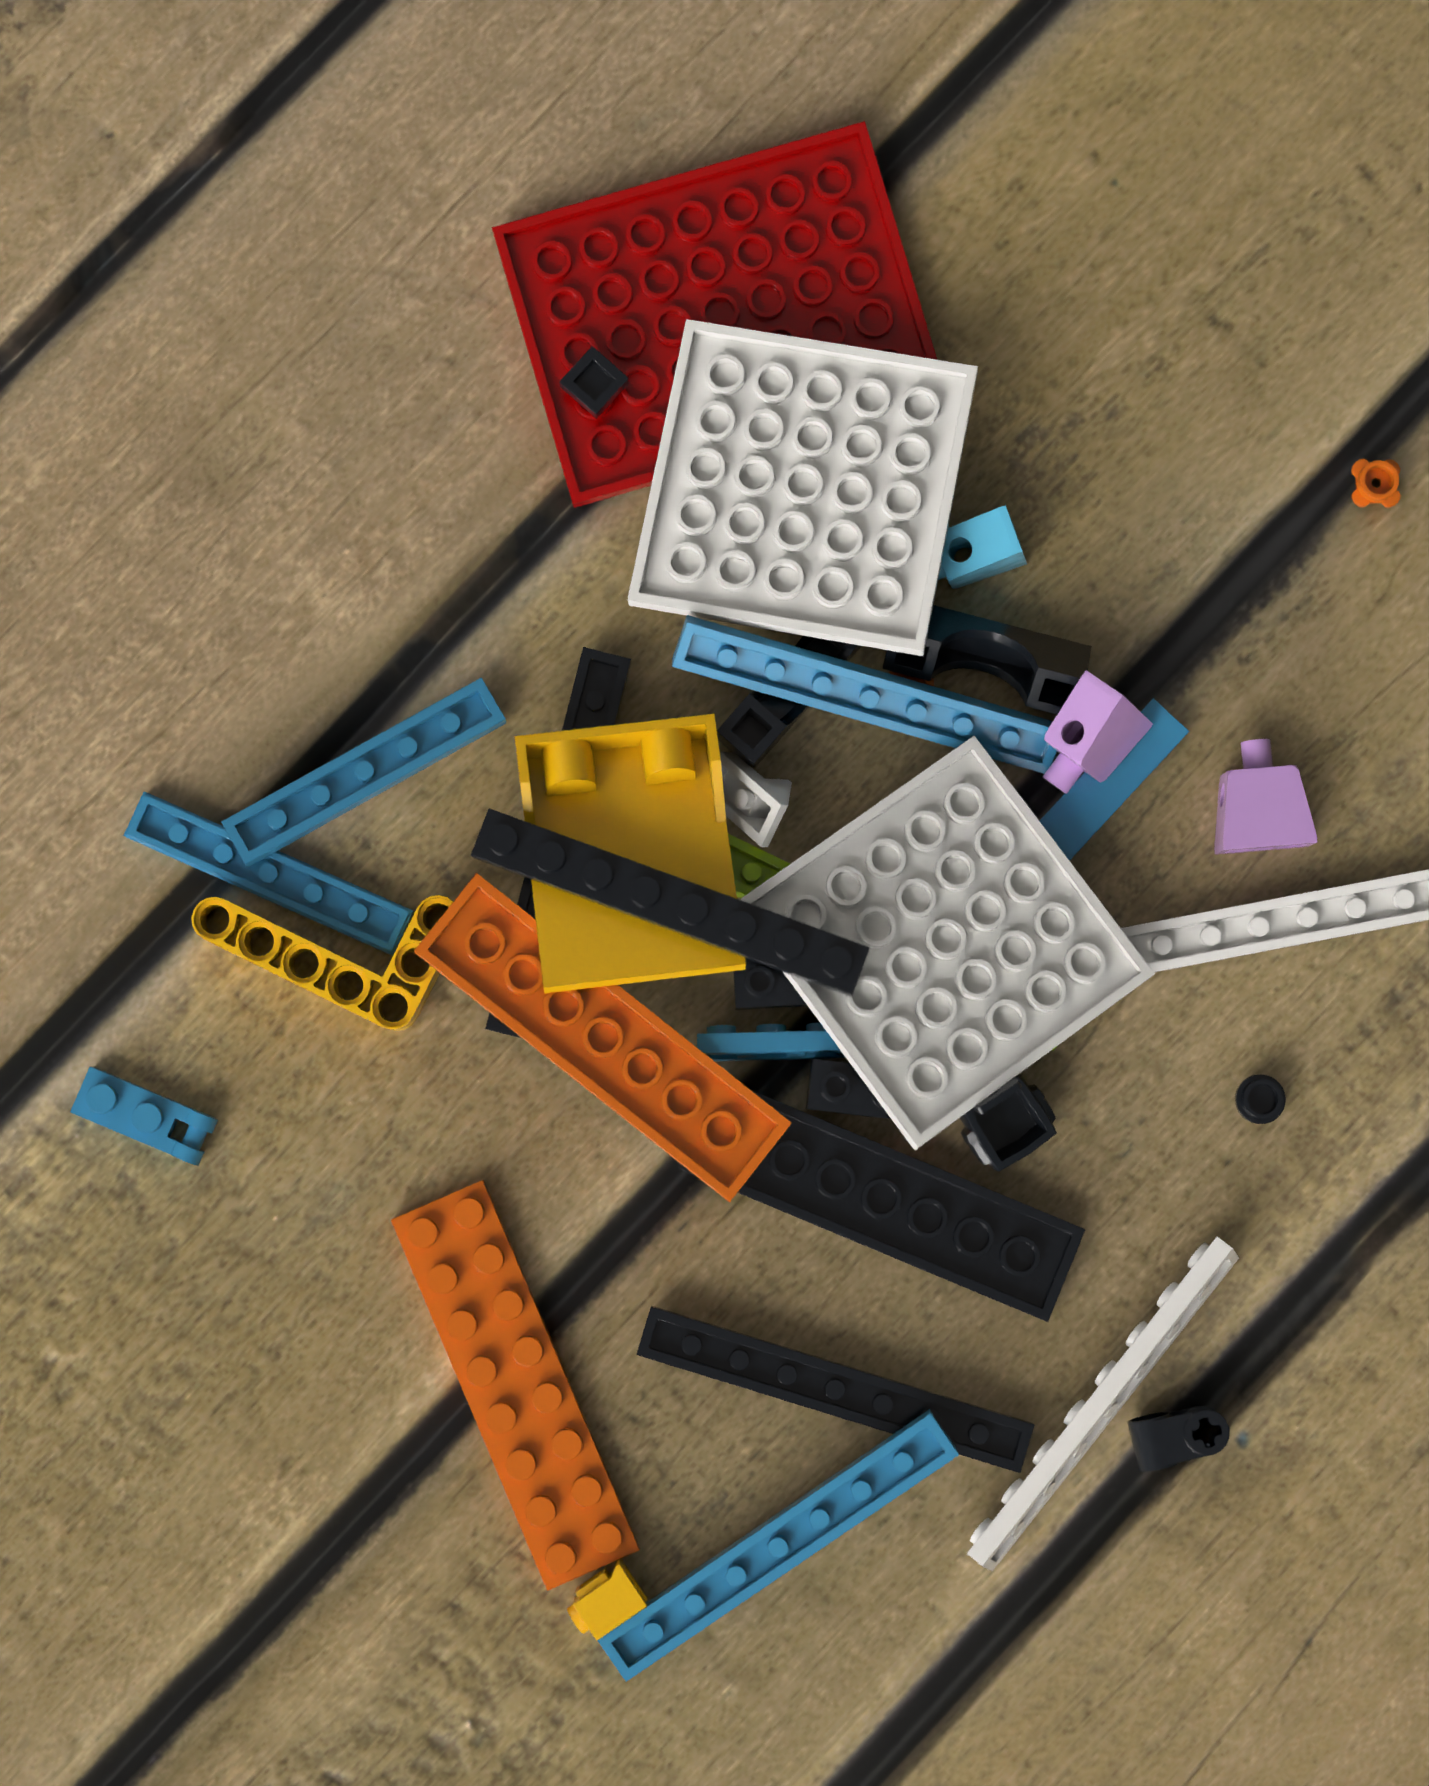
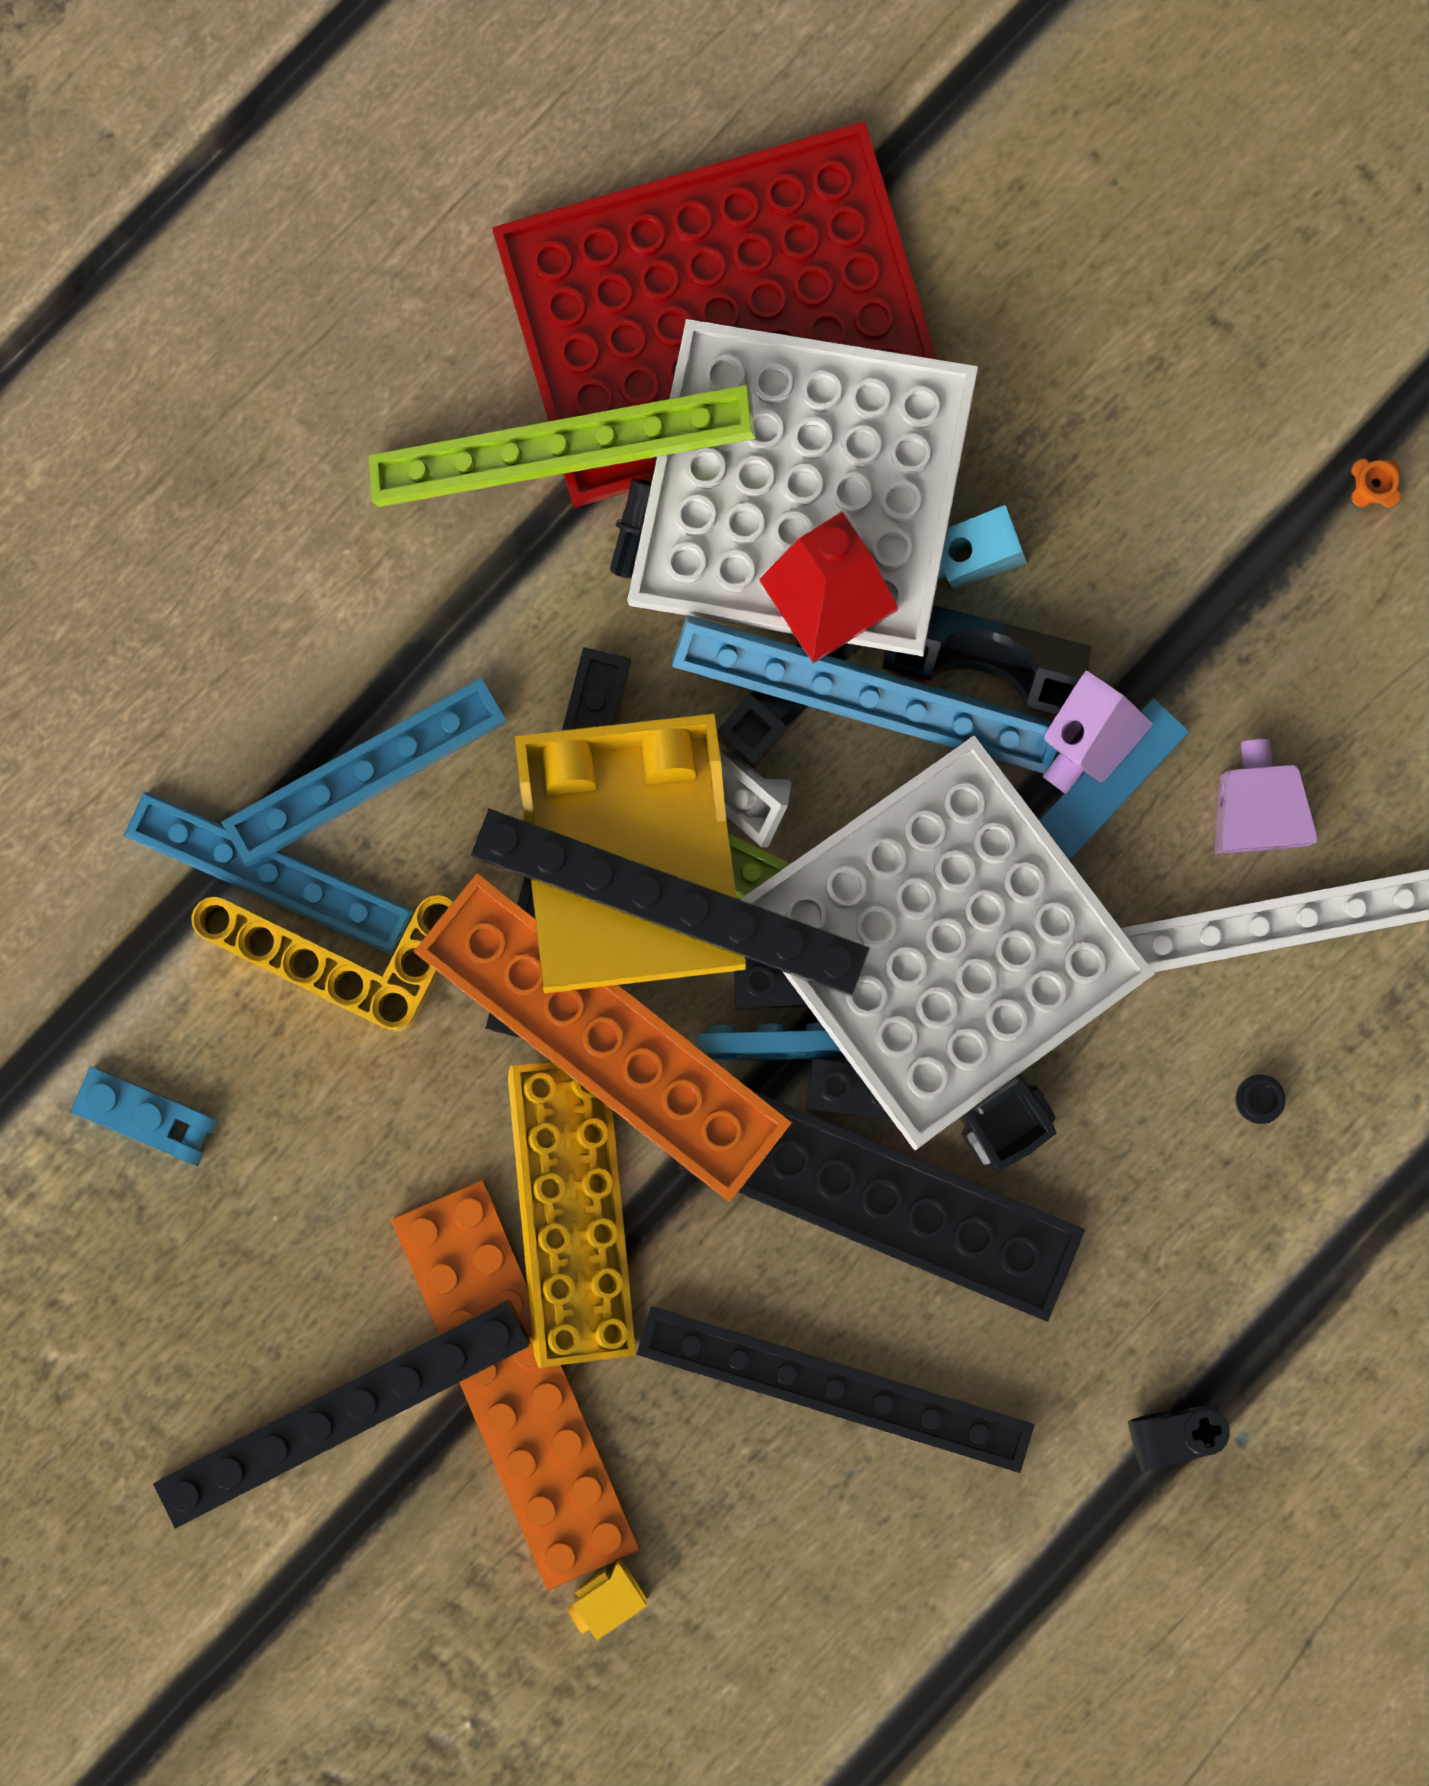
(342, 1414): none -> black plate
(562, 446): none -> lime plate
(570, 1218): none -> yellow plate
(594, 382): black plate -> none
(630, 528): none -> black axle
(779, 1544): dark azure plate -> none
(828, 588): none -> red slope
(1089, 1419): white plate -> none

